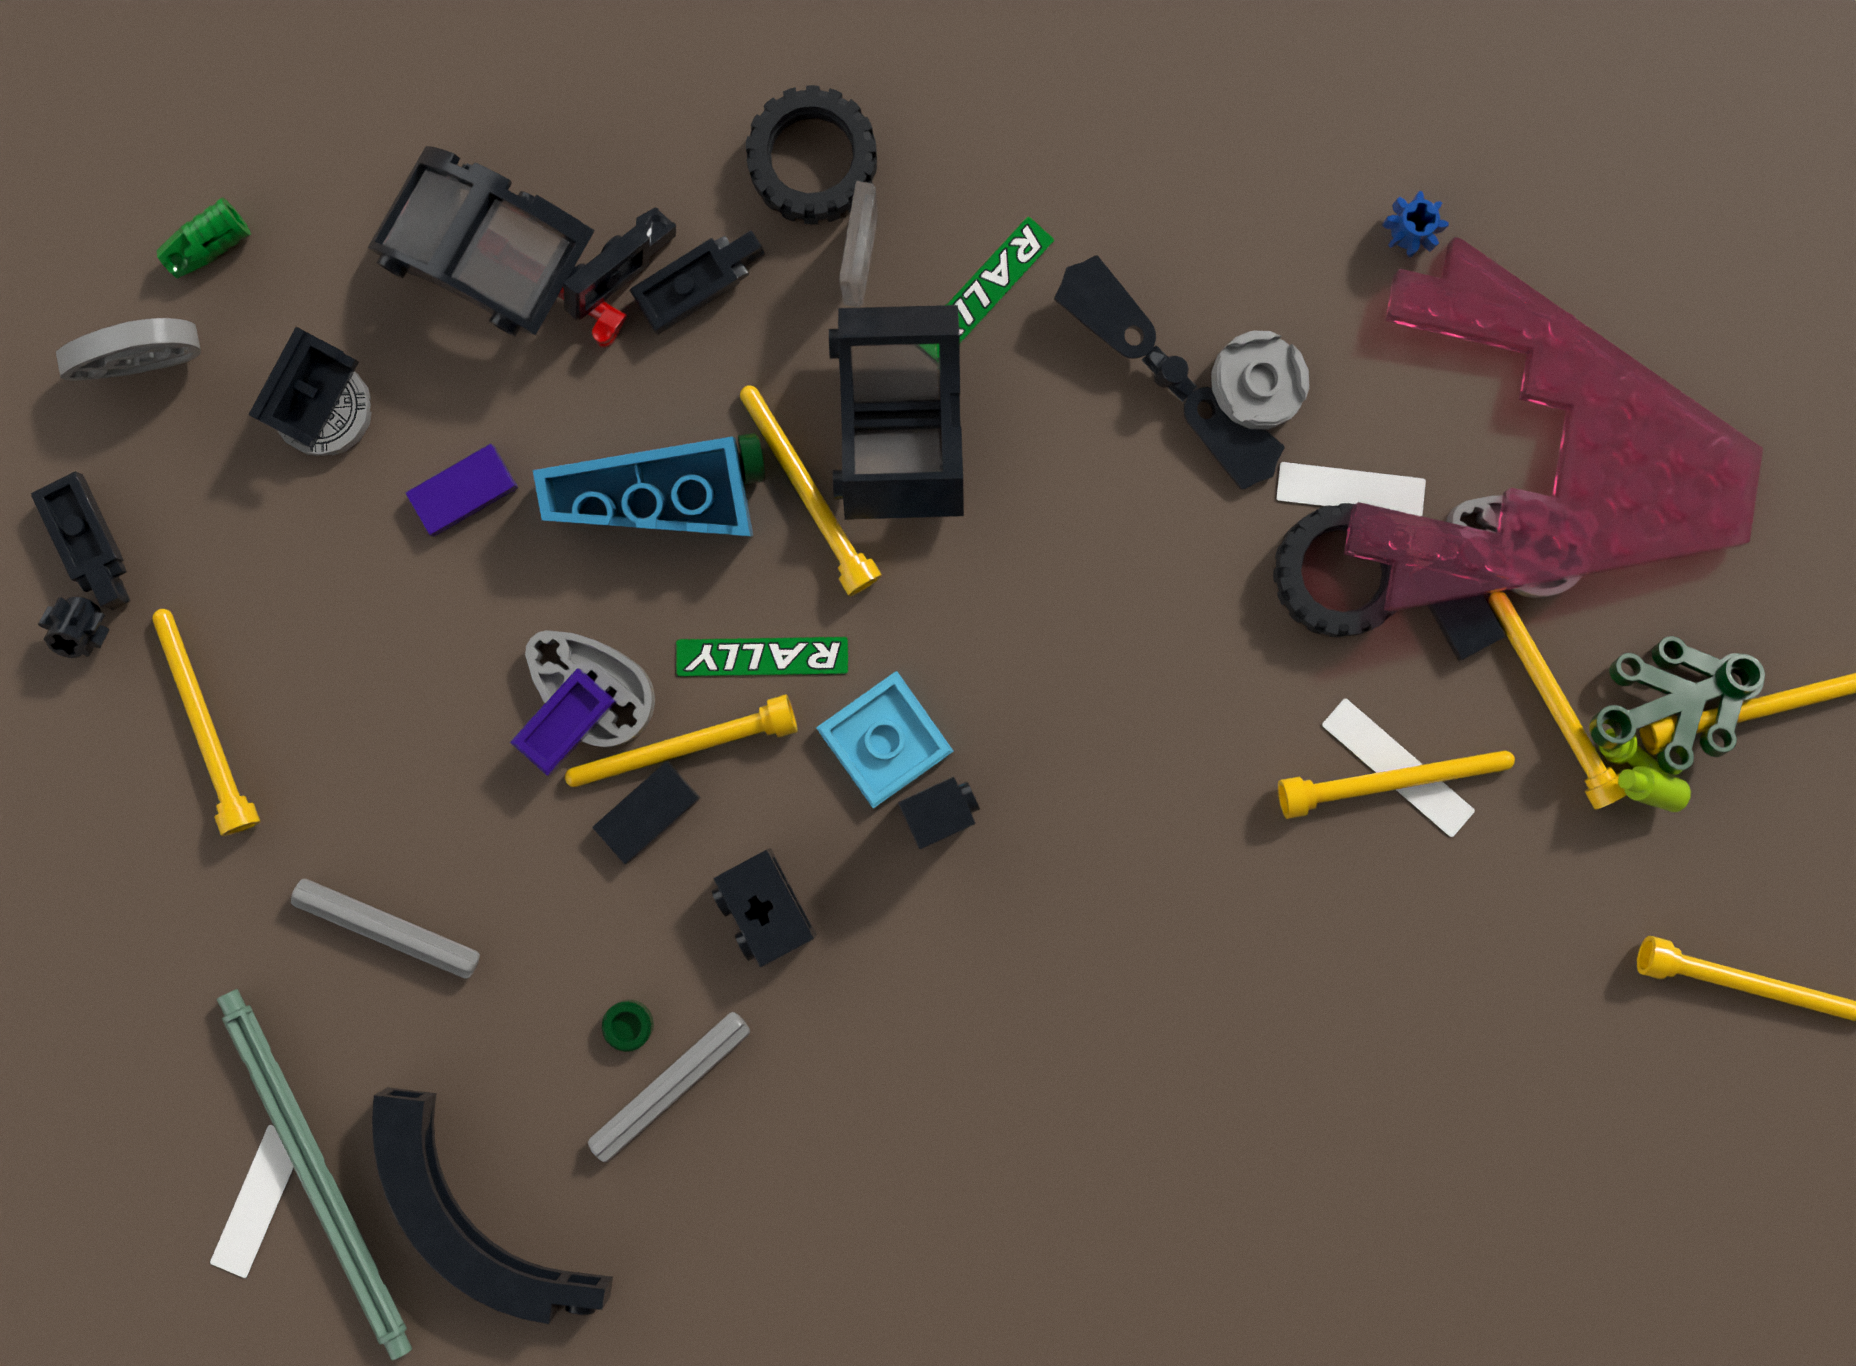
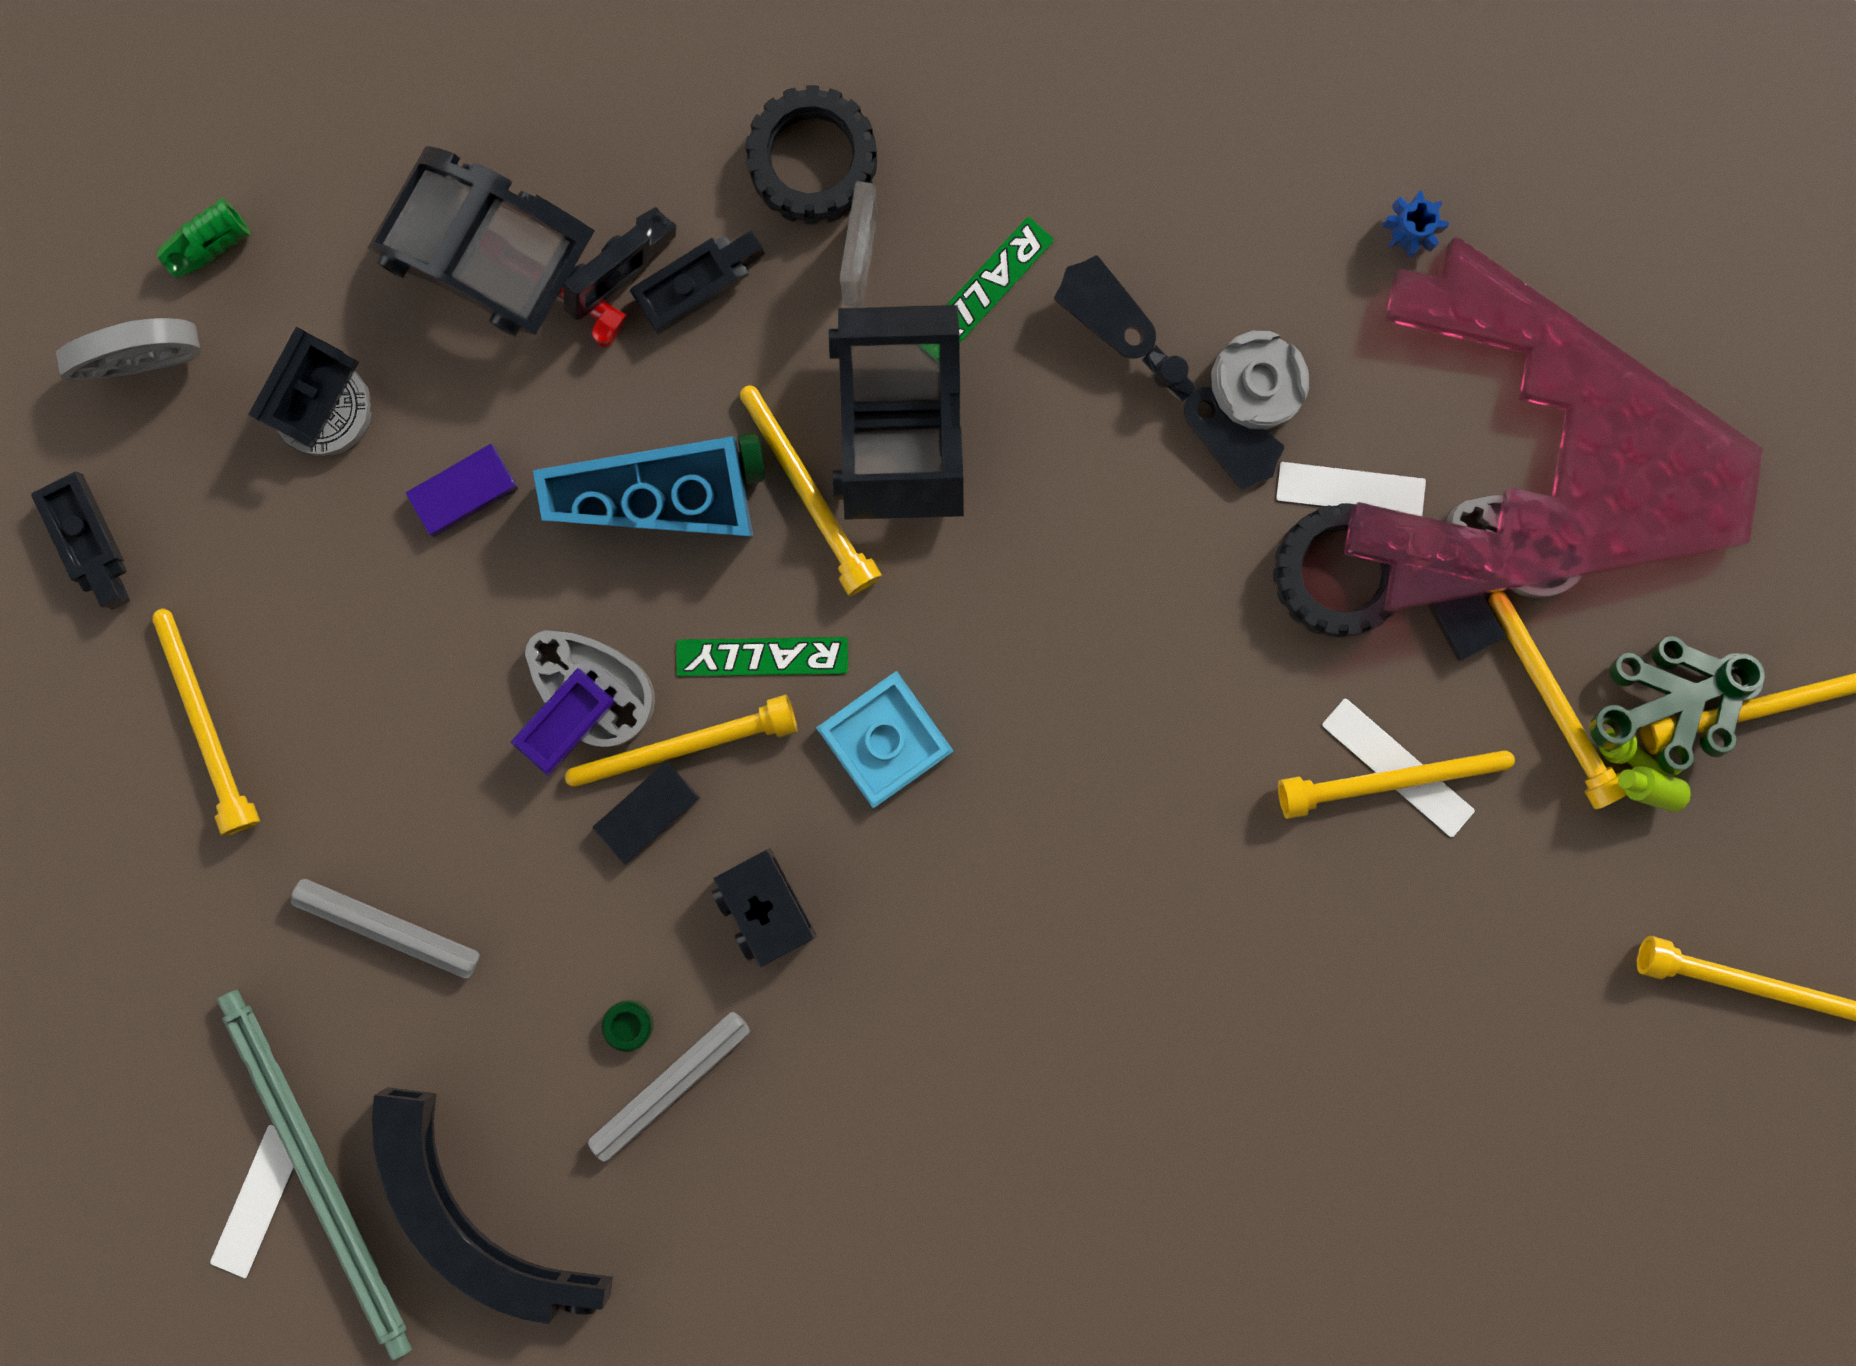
(73, 627): black gear -> none
(939, 811): black brick -> none

